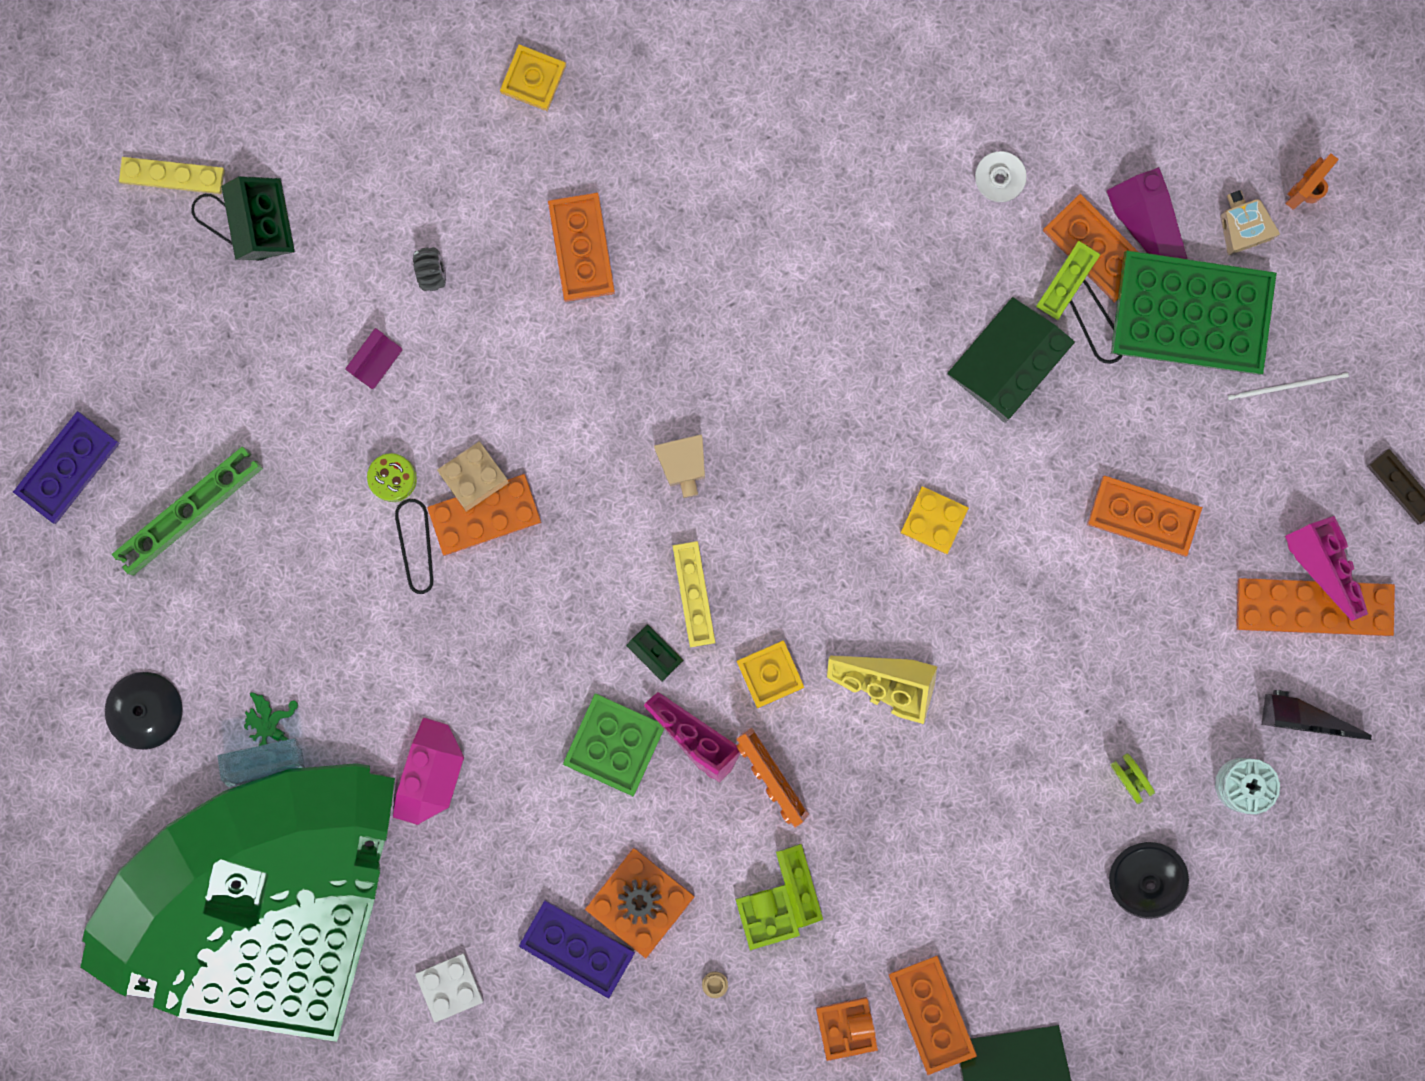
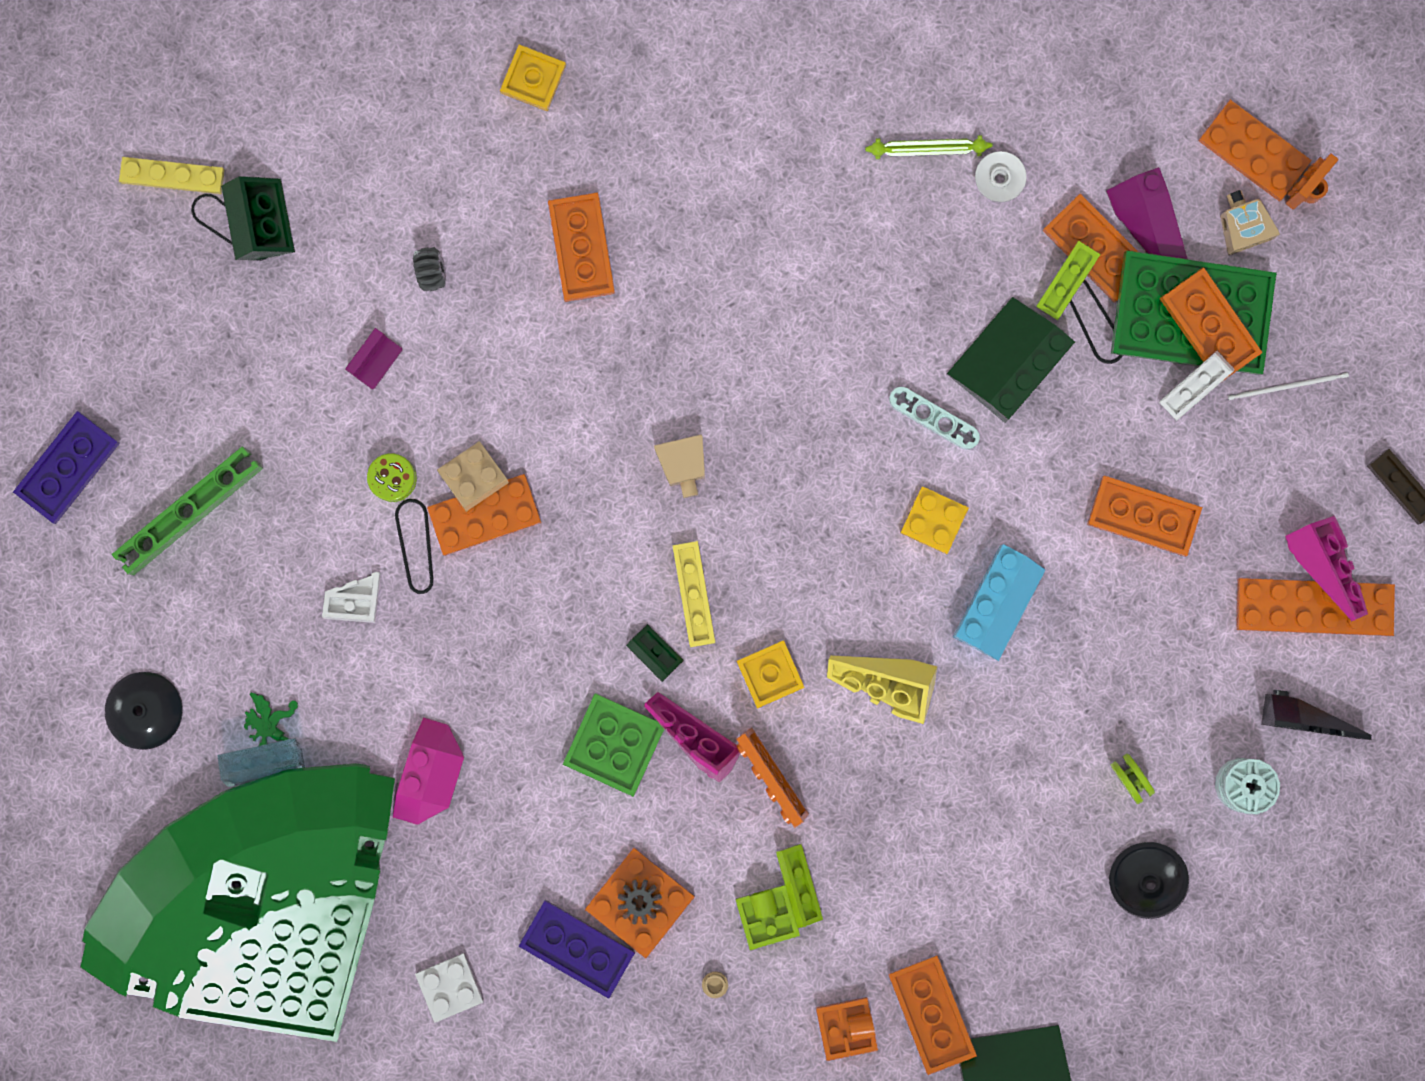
(354, 601): none -> white wing
(928, 147): none -> lime wheel
(936, 414): none -> light aqua beam
(999, 602): none -> medium azure slope
(1196, 385): none -> white tile
(1210, 321): none -> orange plate
(1255, 150): none -> orange plate

